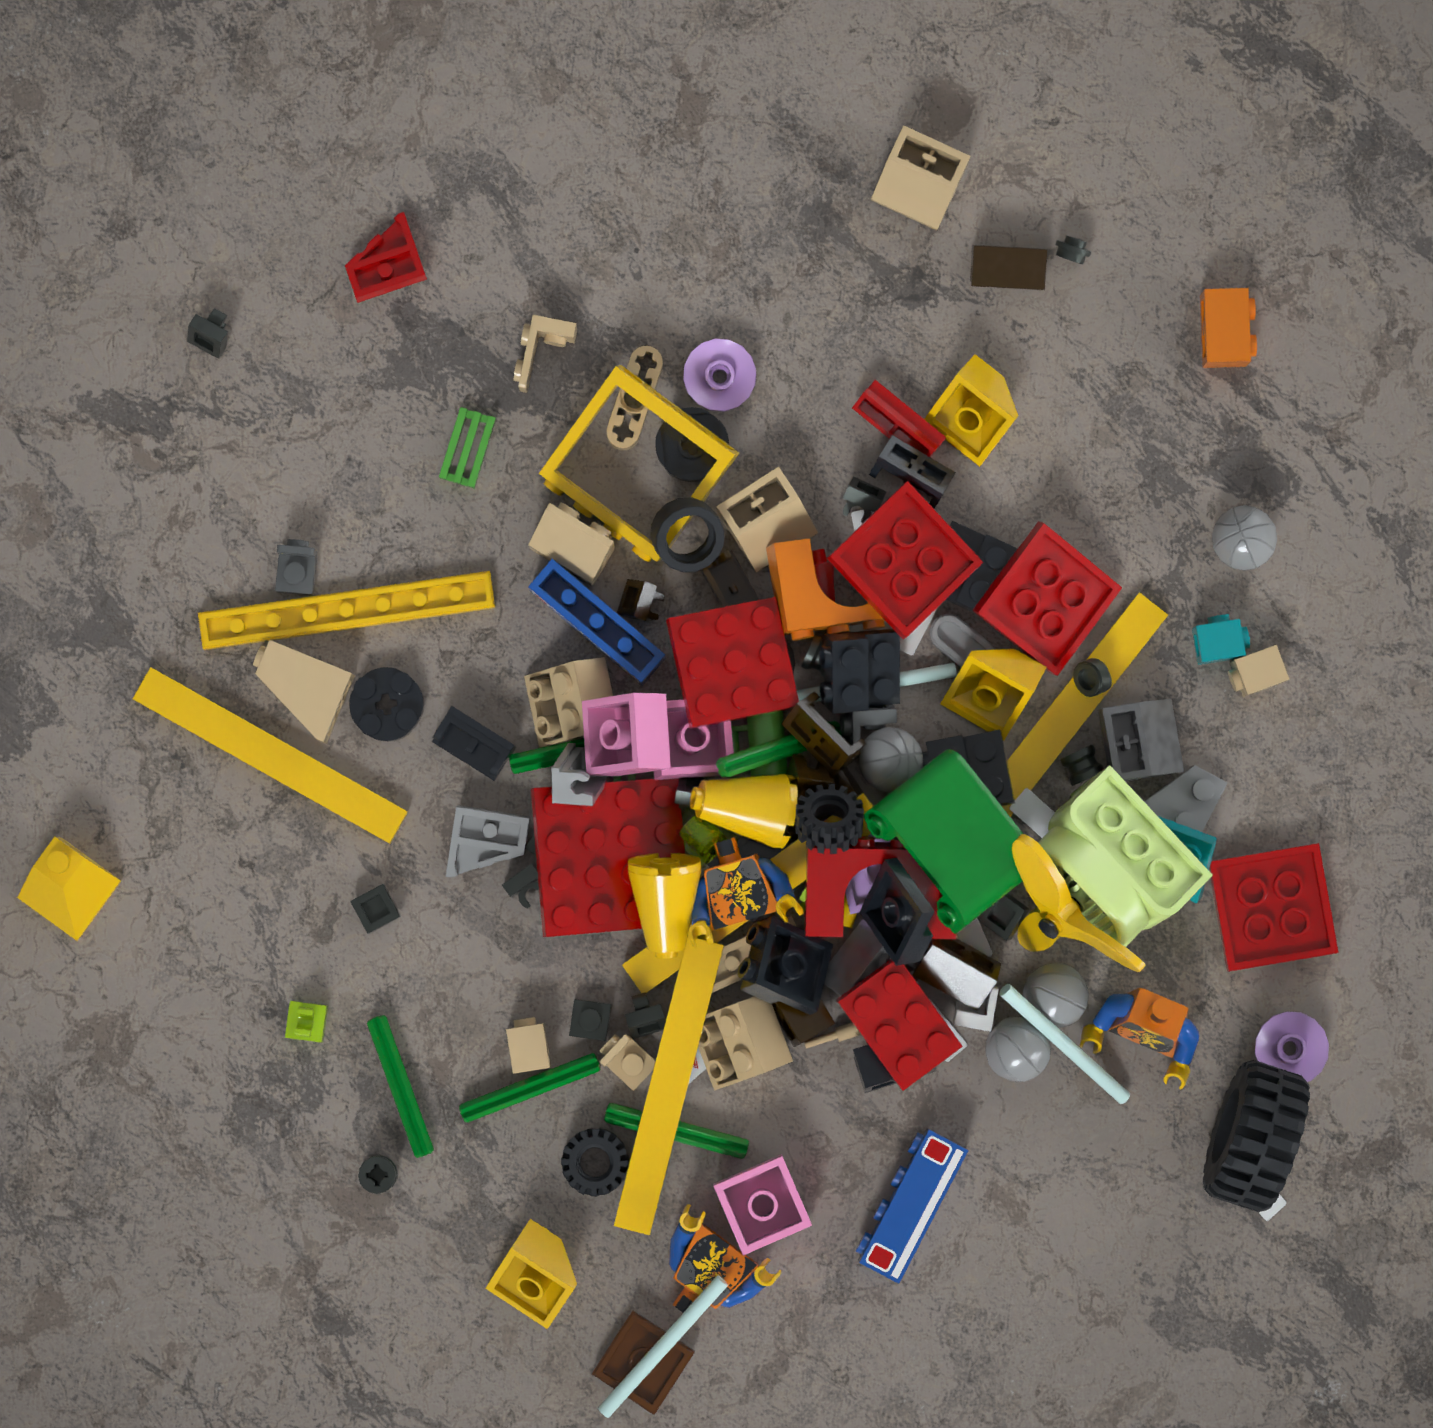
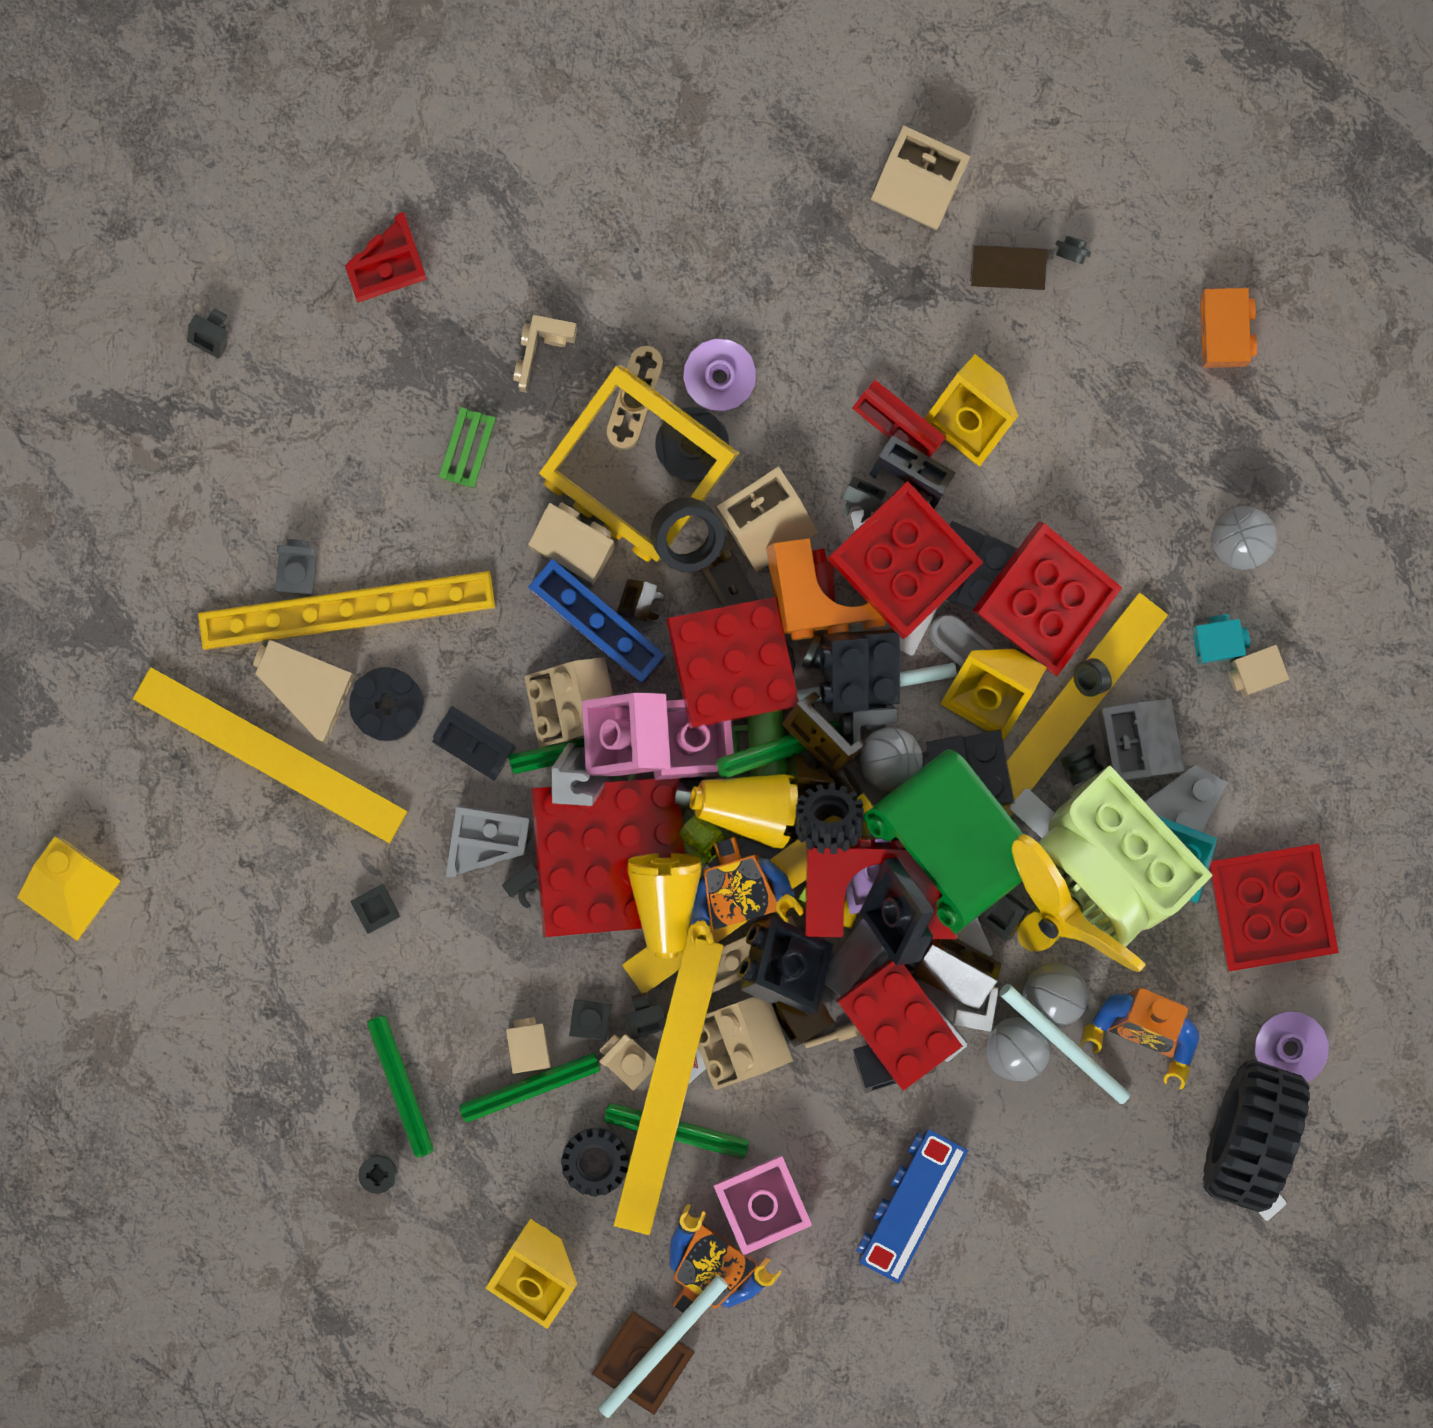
(306, 1021): lime tile -> none

